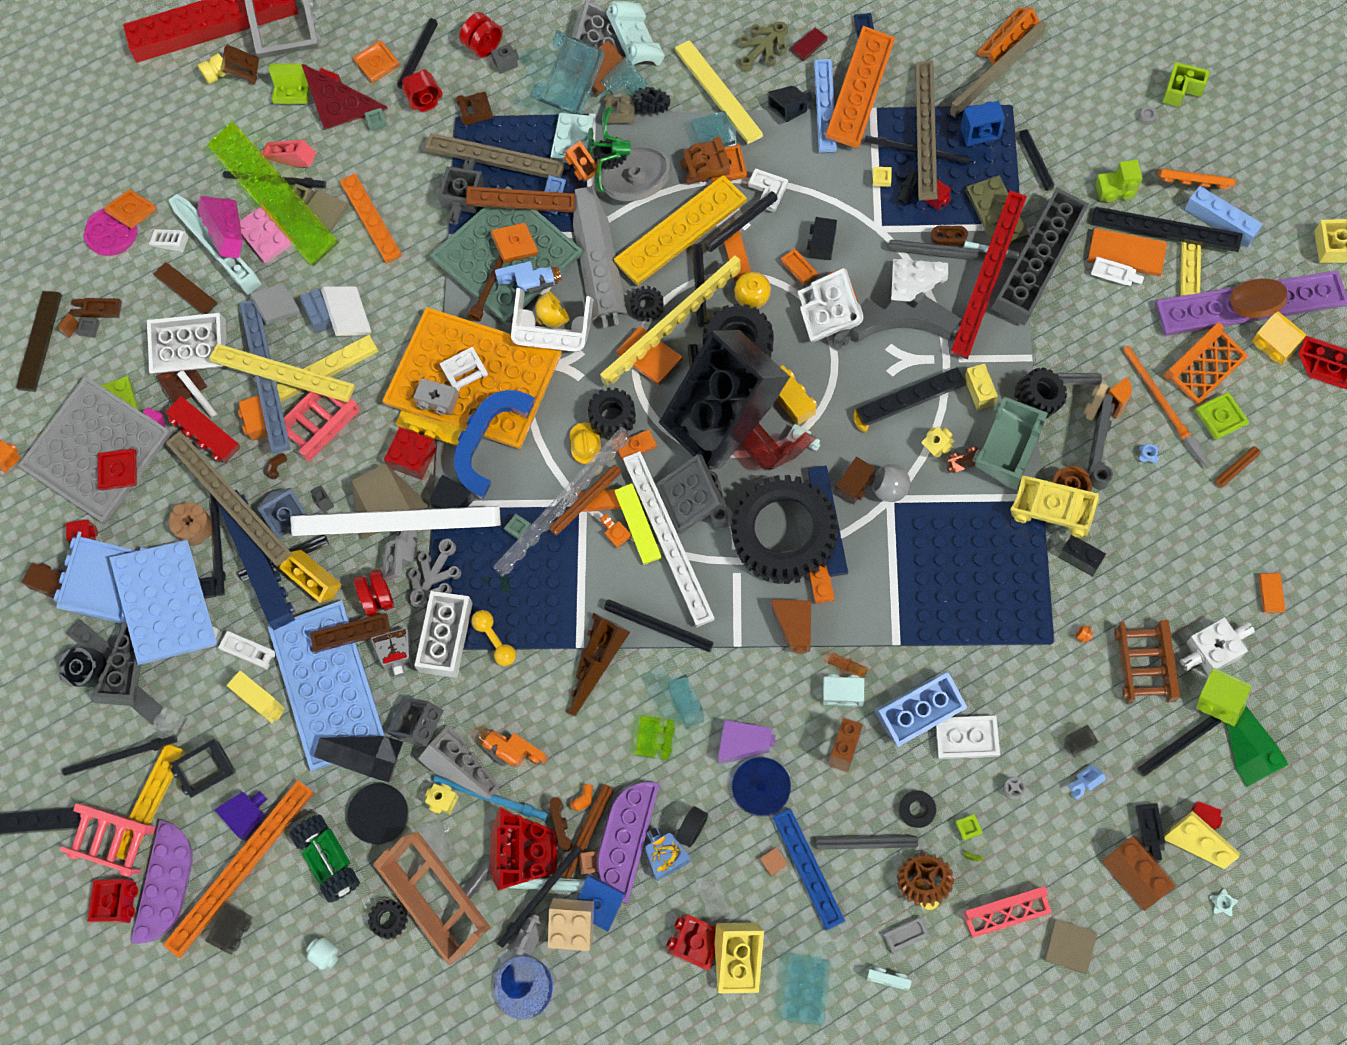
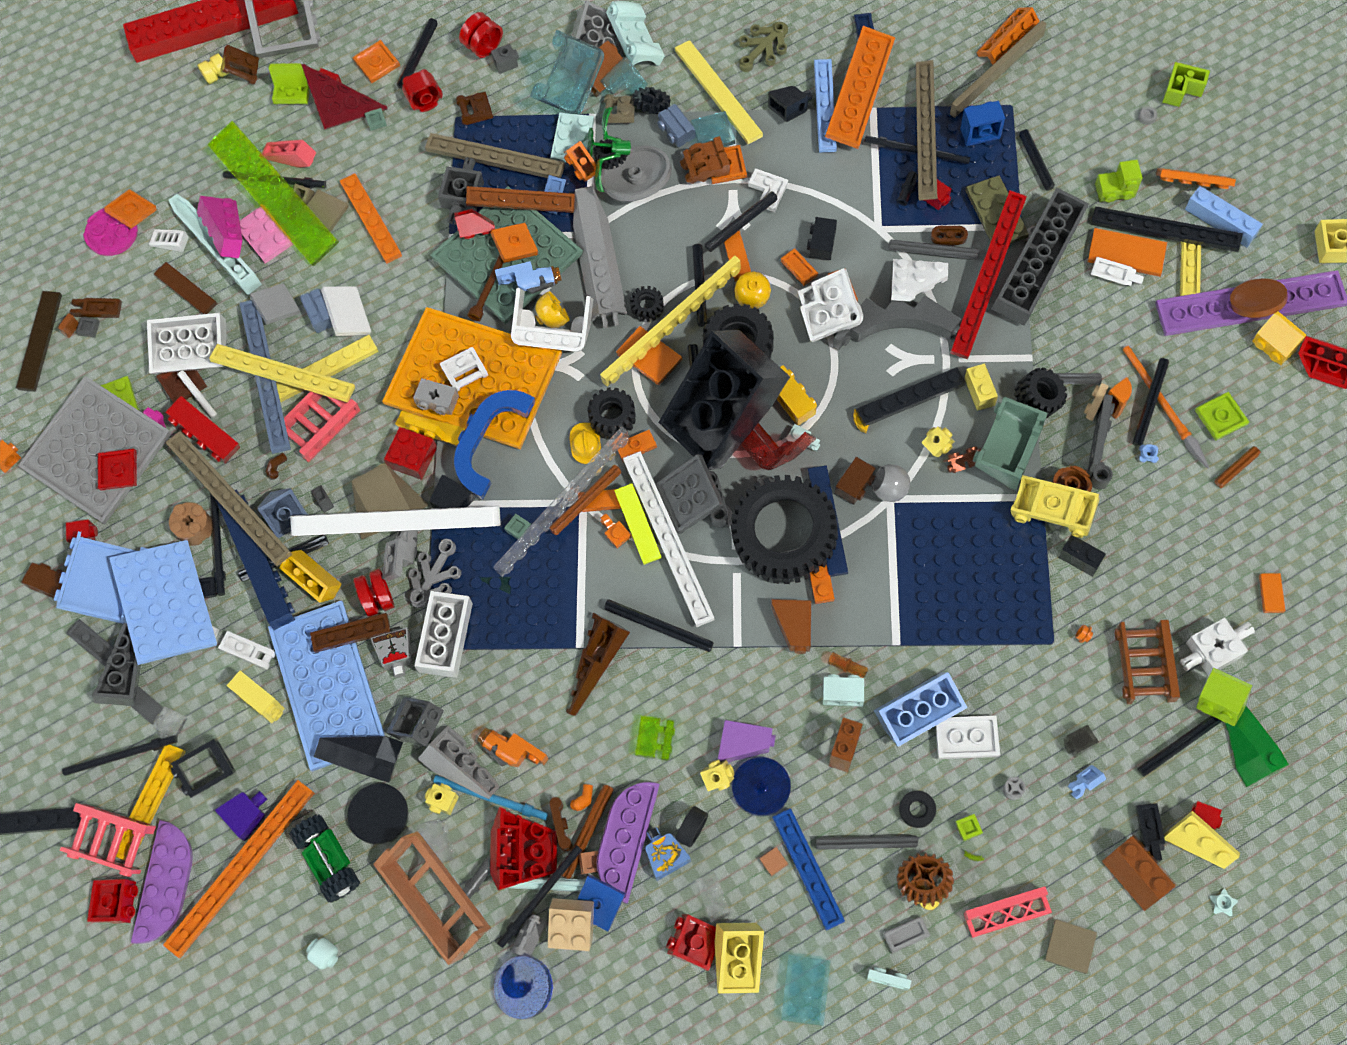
(82, 667): black brick -> none
(229, 929): clear smoke brick -> none
(253, 417): orange brick -> none
(379, 910): black tyre -> none
(471, 222): none -> slope
(482, 622): yellow piece -> none
(676, 125): none -> sand blue brick
(680, 230): yellow plate -> none
(686, 701): clear light blue window -> none
(717, 775): none -> light yellow brick
(809, 44): dark red tile -> none
(882, 176): light yellow plate -> none
(983, 248): light aqua bar -> none
(1150, 402): none -> black axle
(1198, 350): orange fence -> none

